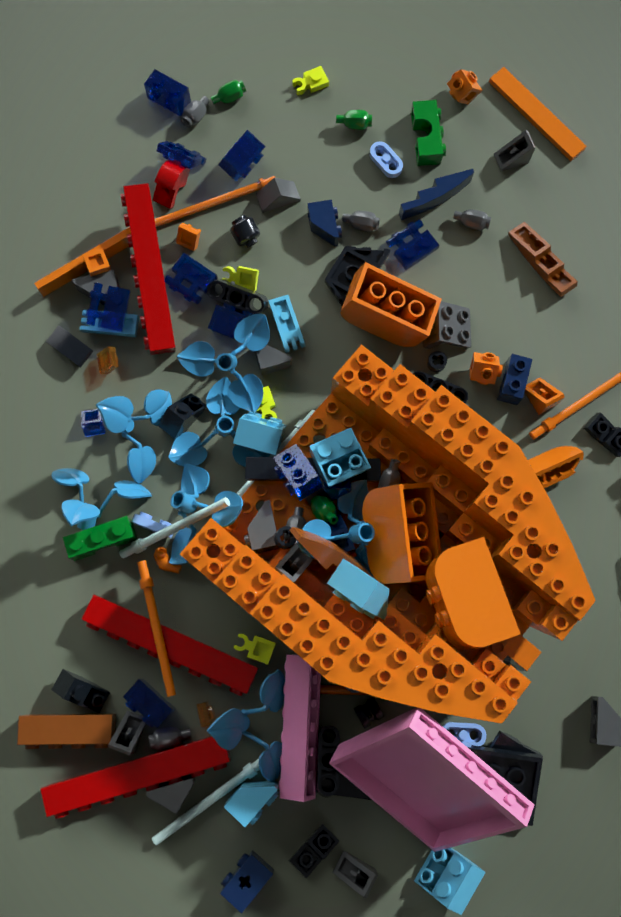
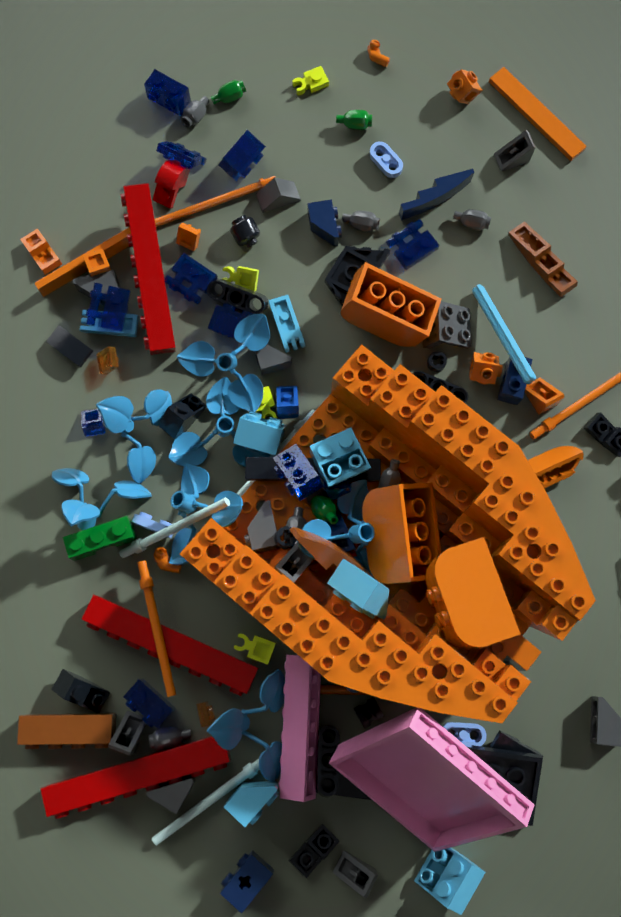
(41, 251): none -> orange slope
(287, 402): none -> blue slope
(375, 55): none -> orange arm
(426, 117): green arch -> none
(504, 334): none -> medium azure axle

